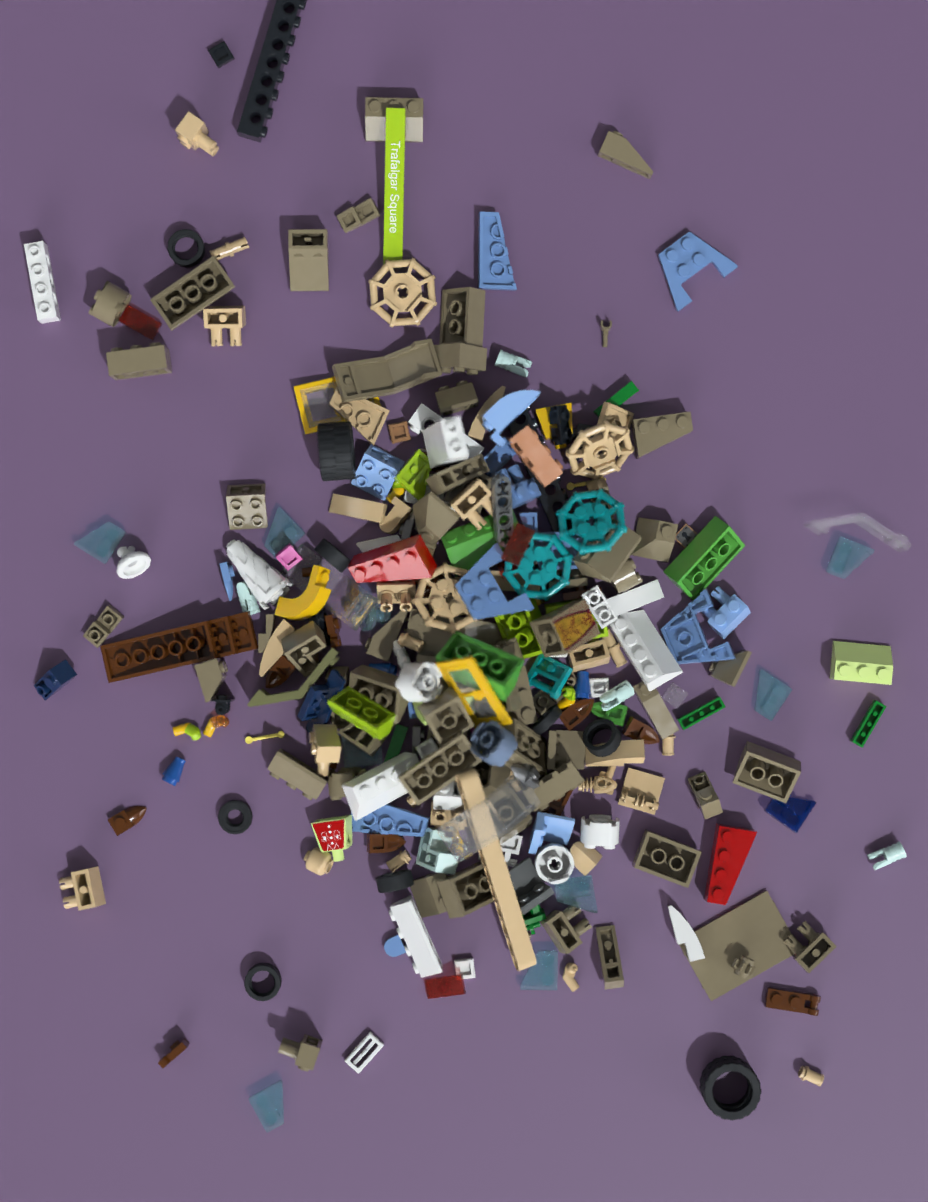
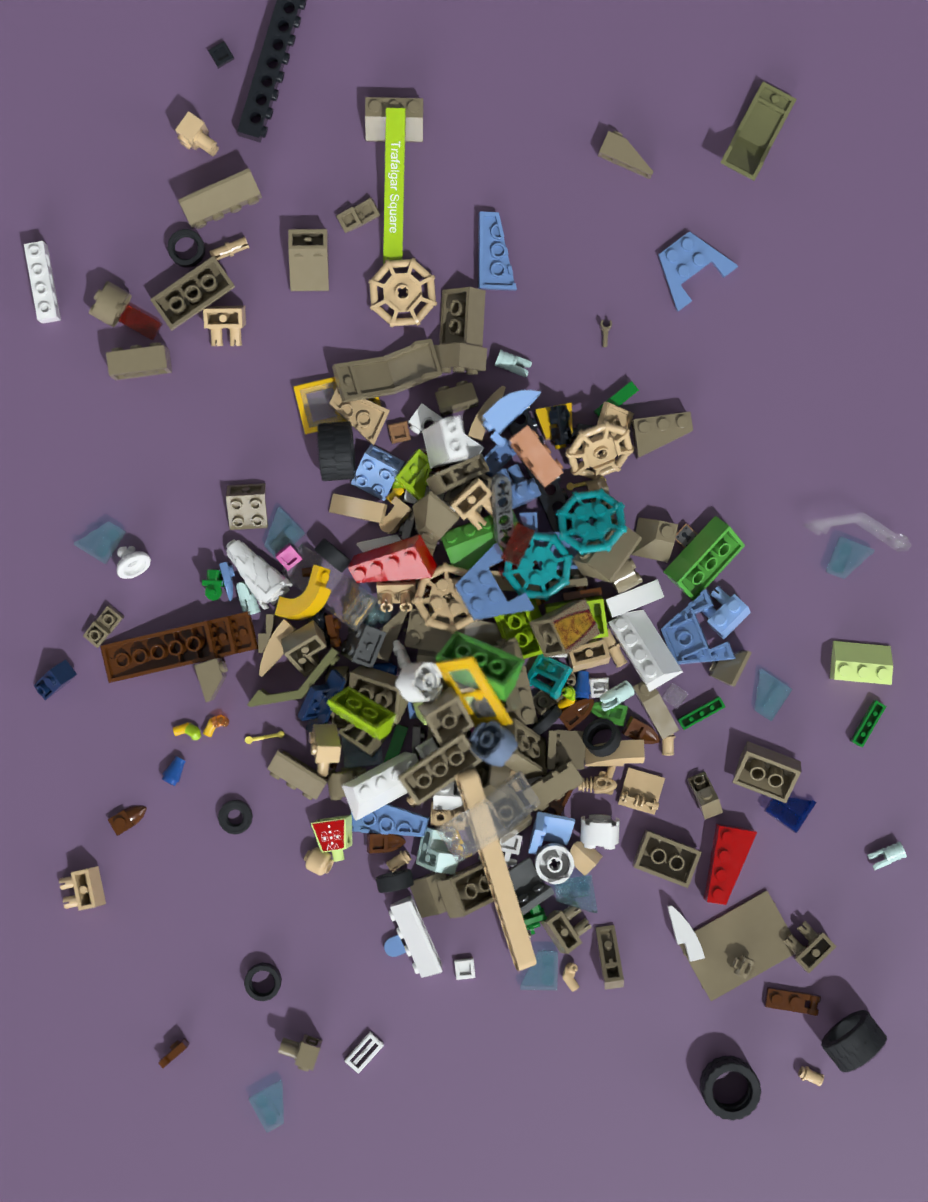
(214, 584): none -> green hips
(220, 199): none -> dark tan slope
(222, 704): black hinge -> none
(279, 672): reddish brown plate -> none
(363, 645): none -> dark grey bracket
(410, 642): tan pin -> none
(445, 986): clear red plate -> none
(526, 774): flat silver plate -> none
(599, 607): white slope -> none
(758, 131): none -> olive windscreen
(854, 1041): none -> black tyre

